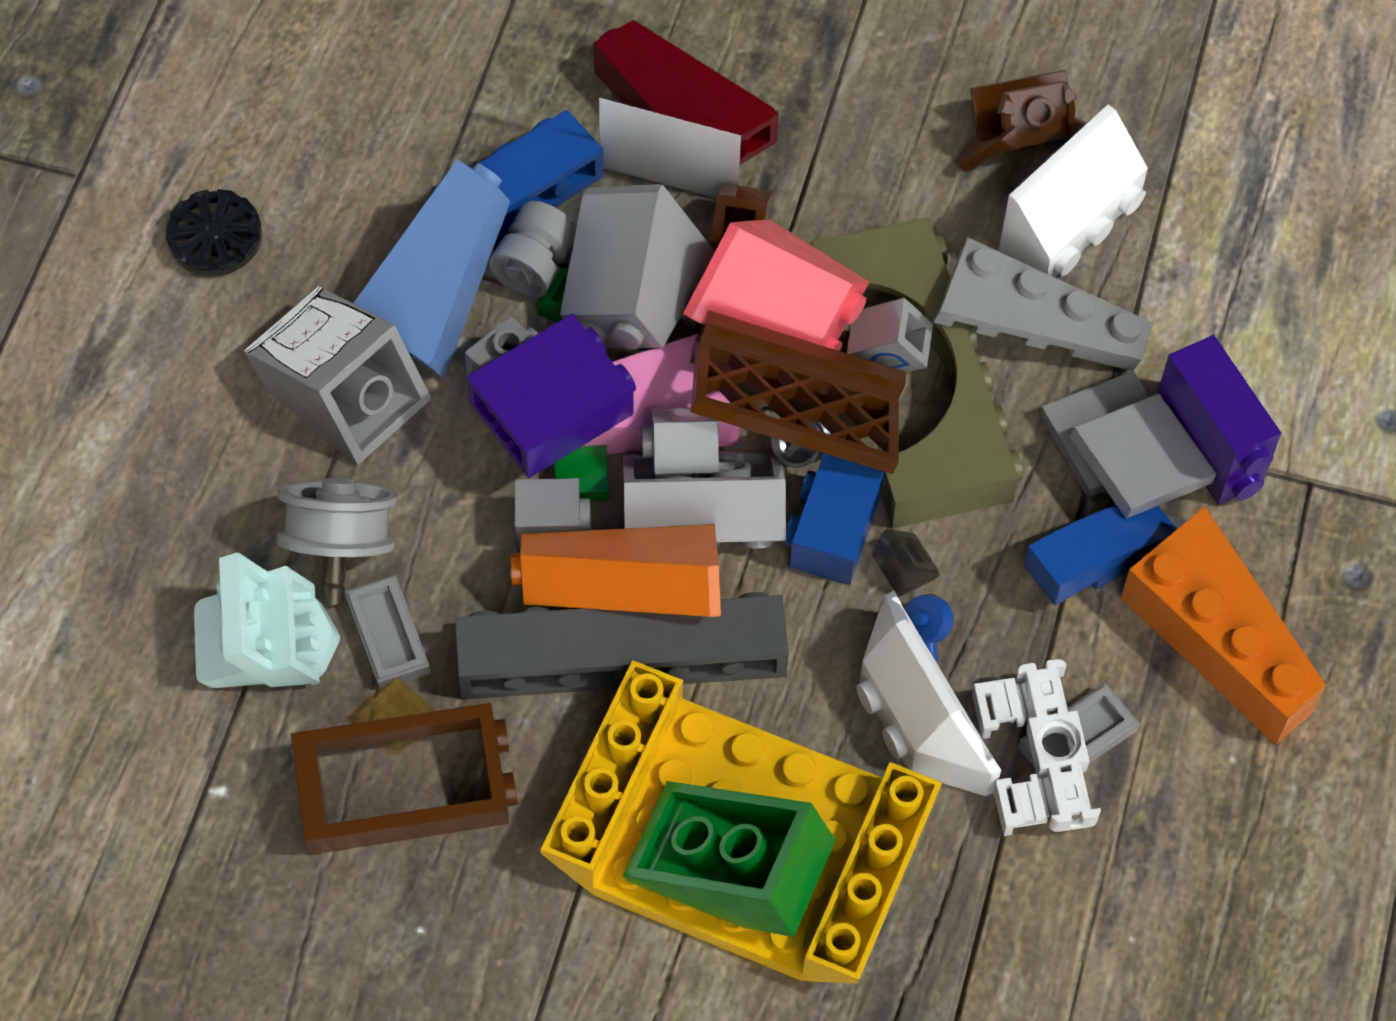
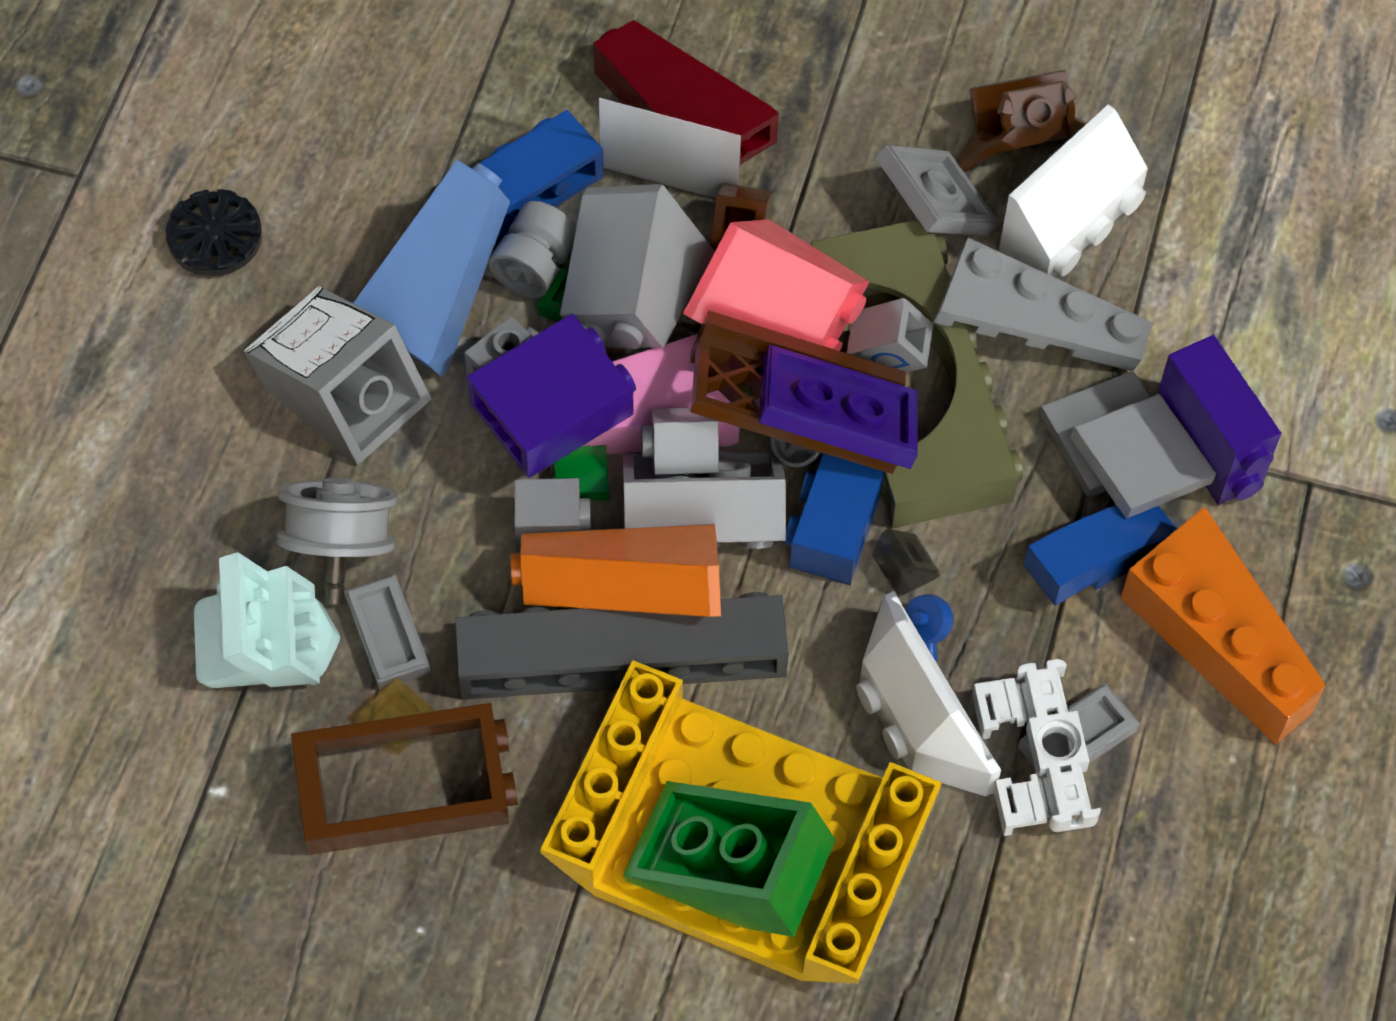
(839, 406): none -> dark purple tile
(937, 190): none -> light grey tile

